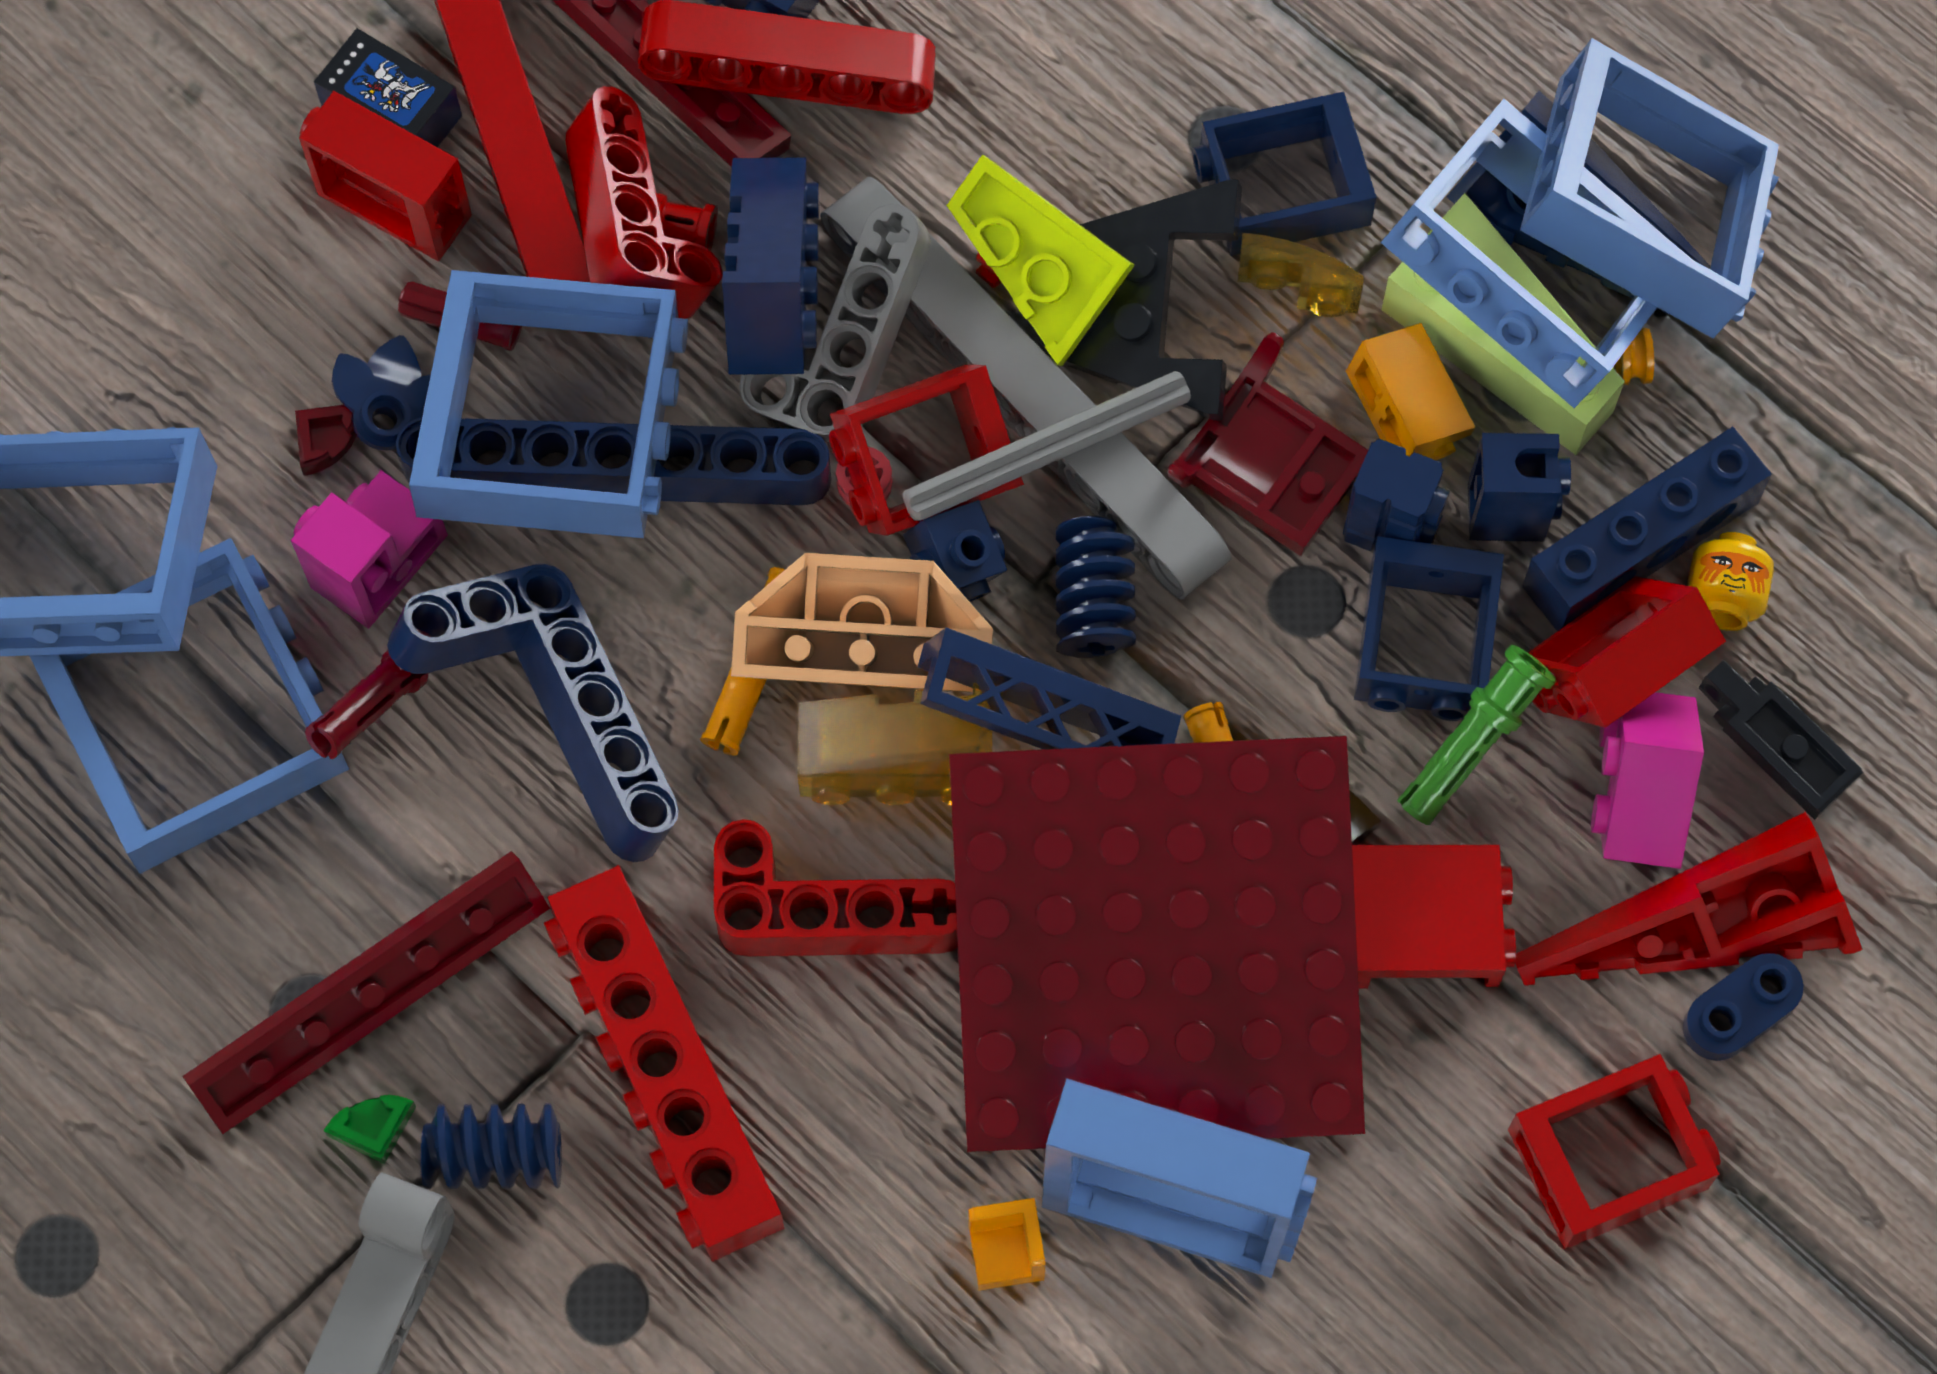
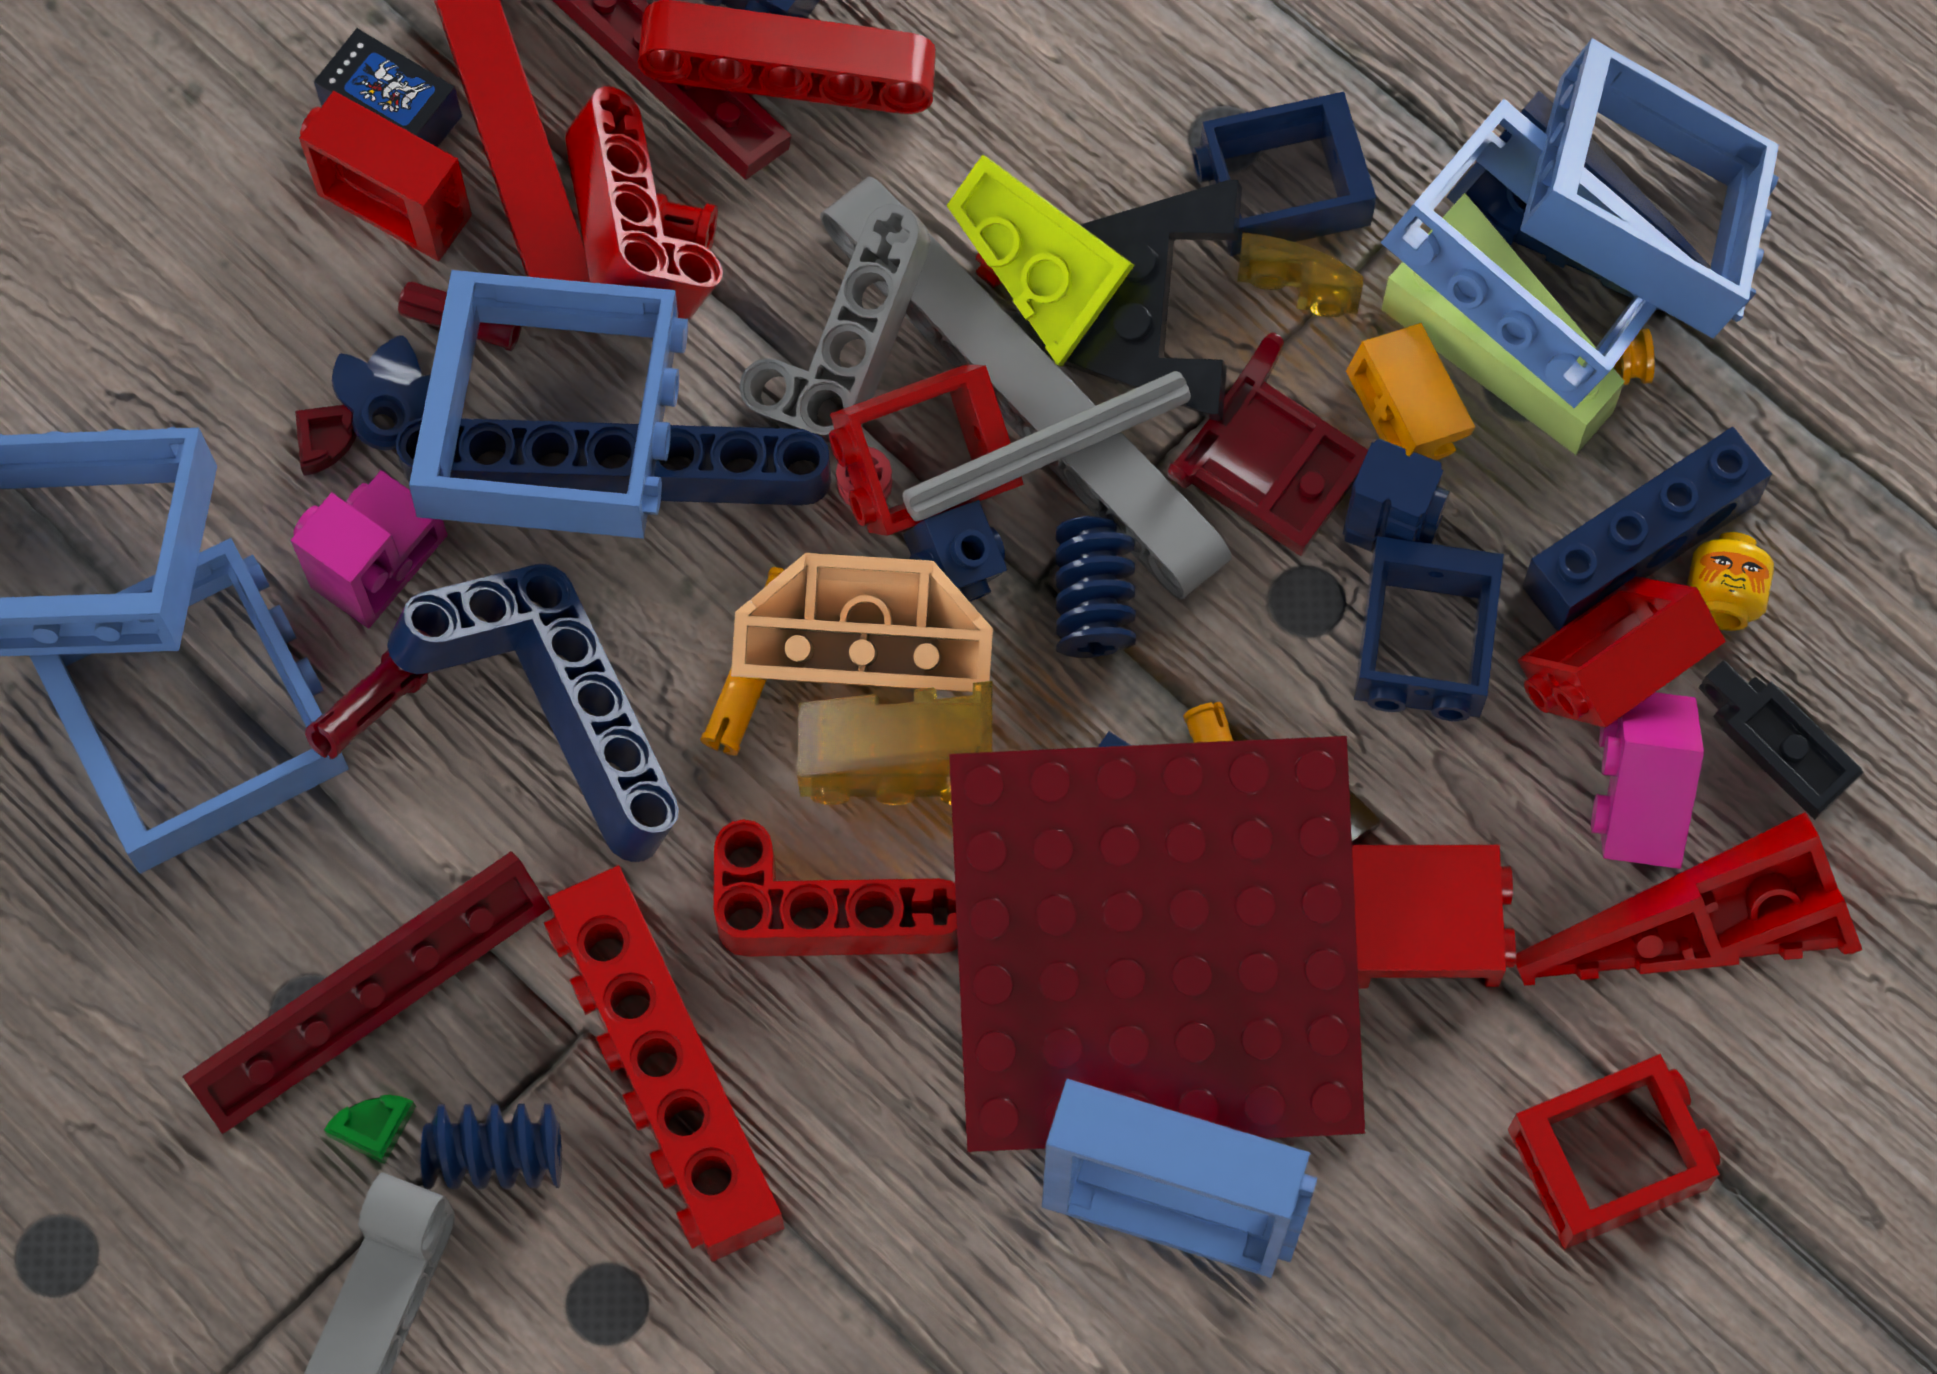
(768, 268): dark blue wedge -> none
(1006, 1244): light orange panel -> none
(1039, 688): dark blue fence -> none
(1492, 713): bright green pin -> none
(1516, 487): dark blue brick -> none
(1745, 1005): dark blue plate -> none

